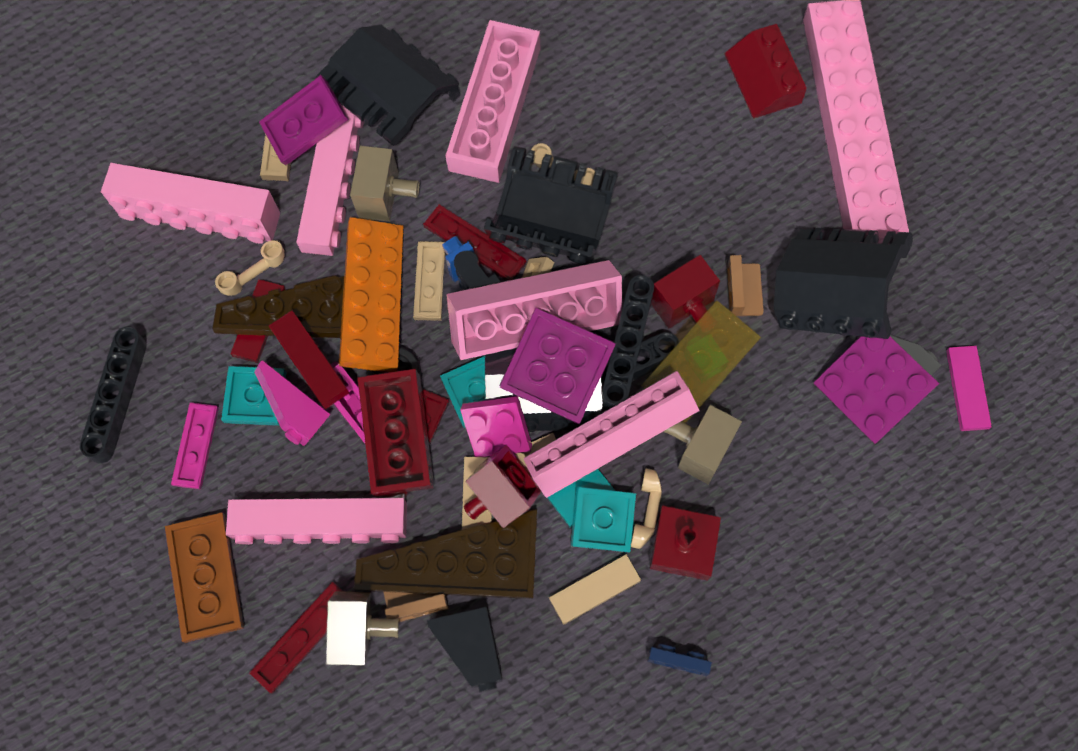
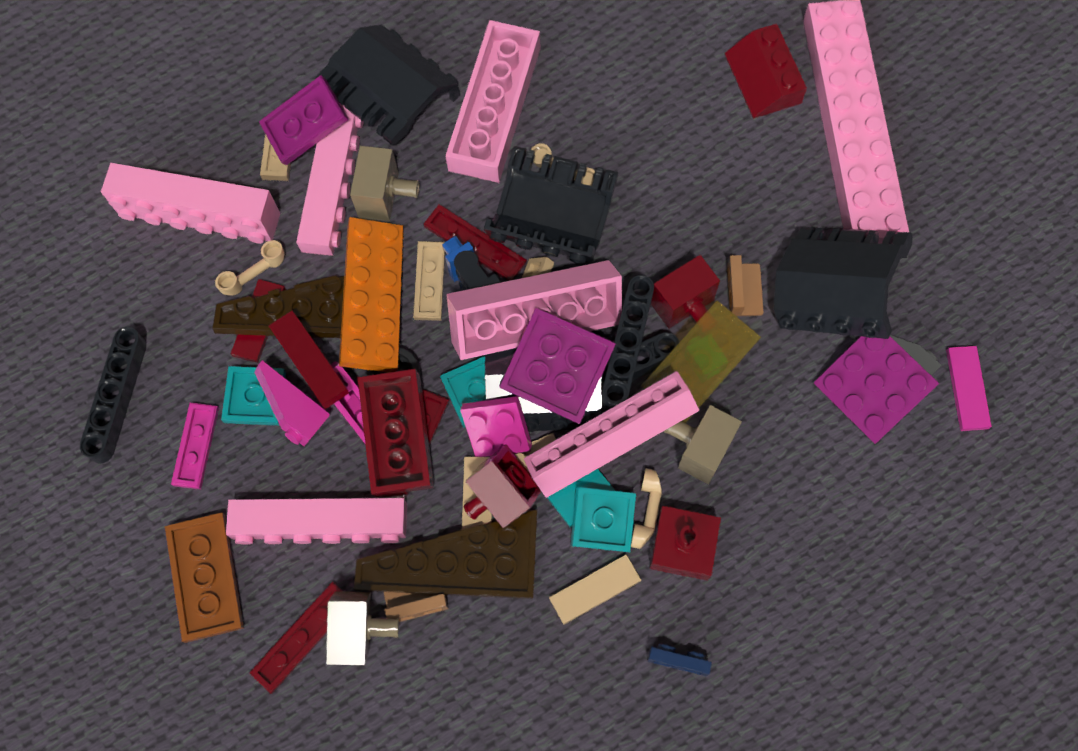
(470, 645): black slope -> none

